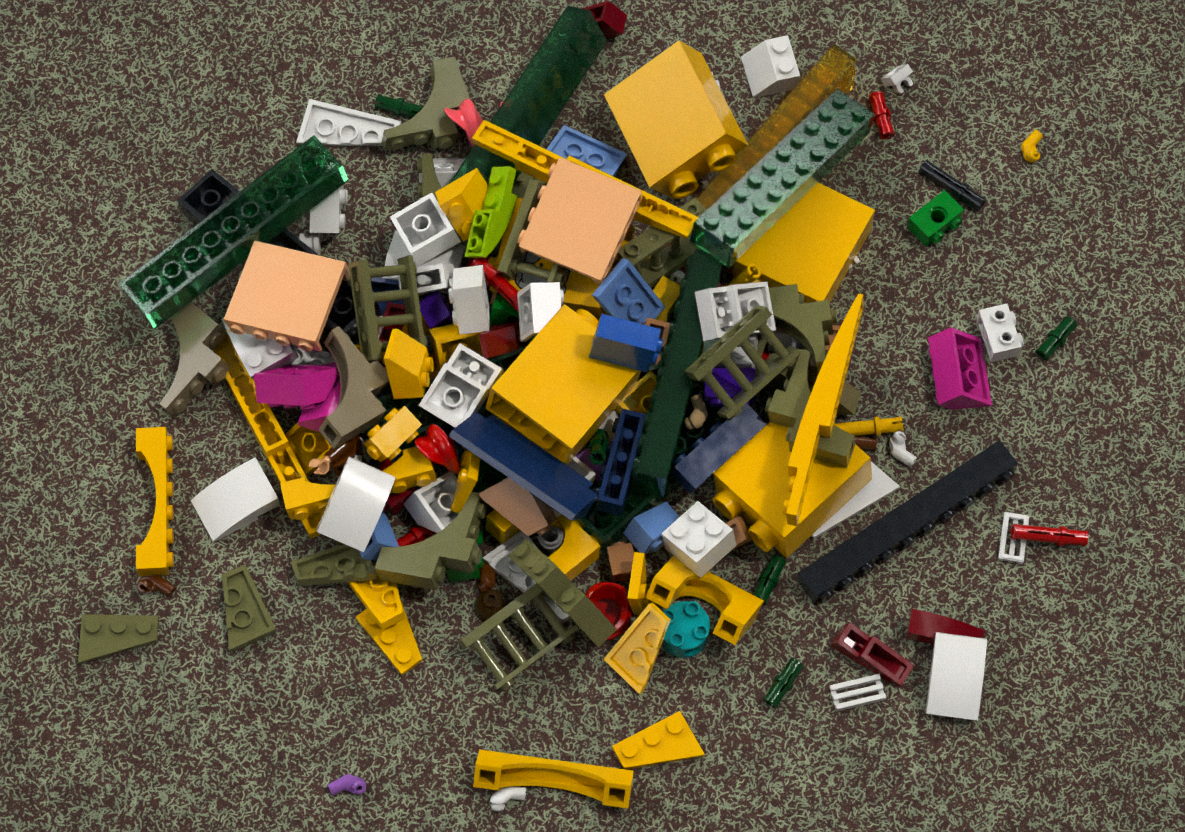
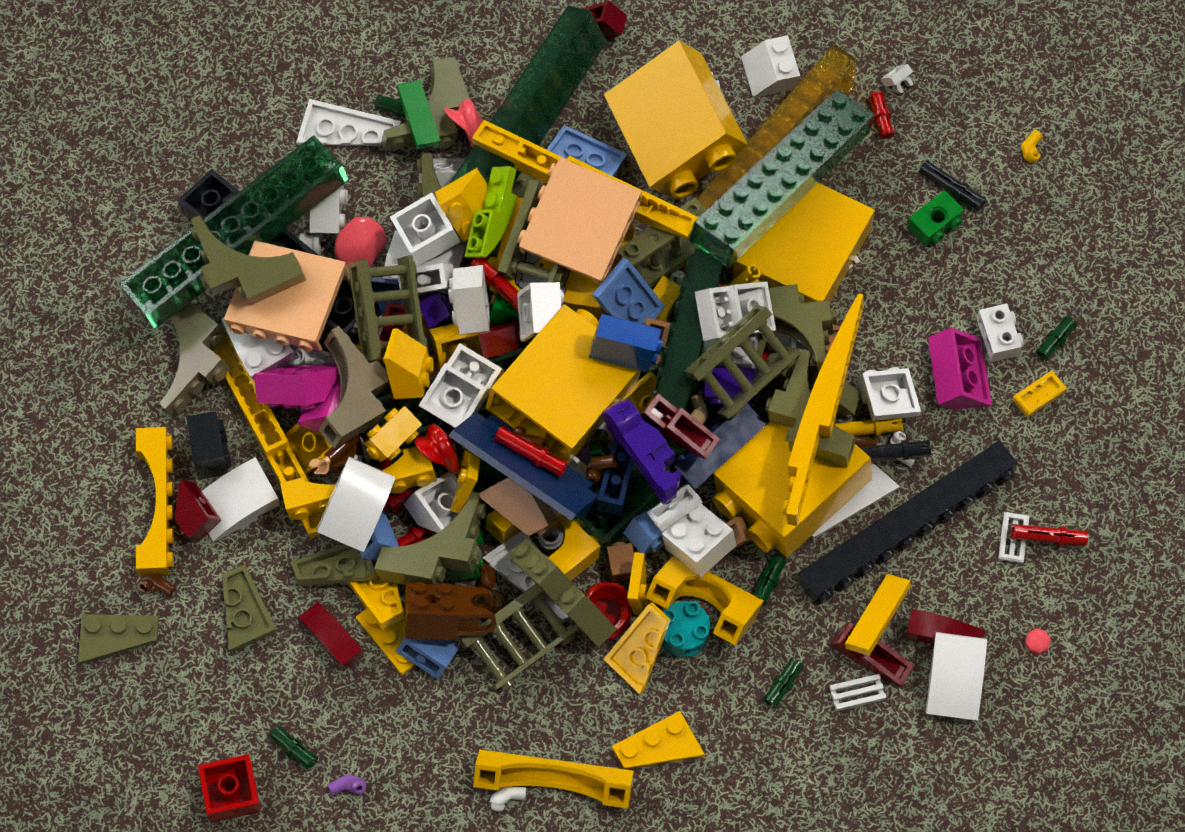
(194, 511): none -> dark red slope
(208, 445): none -> black brick
(229, 788): none -> red brick
(257, 275): none -> olive arch
(293, 747): none -> dark green pin
(331, 636): none -> dark red slope
(360, 240): none -> coral piece
(418, 114): none -> green tile
(429, 654): none -> medium blue brick
(445, 611): none -> reddish brown brick
(534, 453): none -> red pin
(538, 441): none -> reddish brown arm
(597, 466): none -> reddish brown arm
(645, 447): none -> dark purple piece
(679, 426): none -> dark red slope
(679, 507): none -> white tile
(878, 614): none -> yellow tile
(889, 393): none -> white plate
(898, 450): none -> black pin
(1037, 641): none -> coral tile
(1039, 394): none -> yellow plate

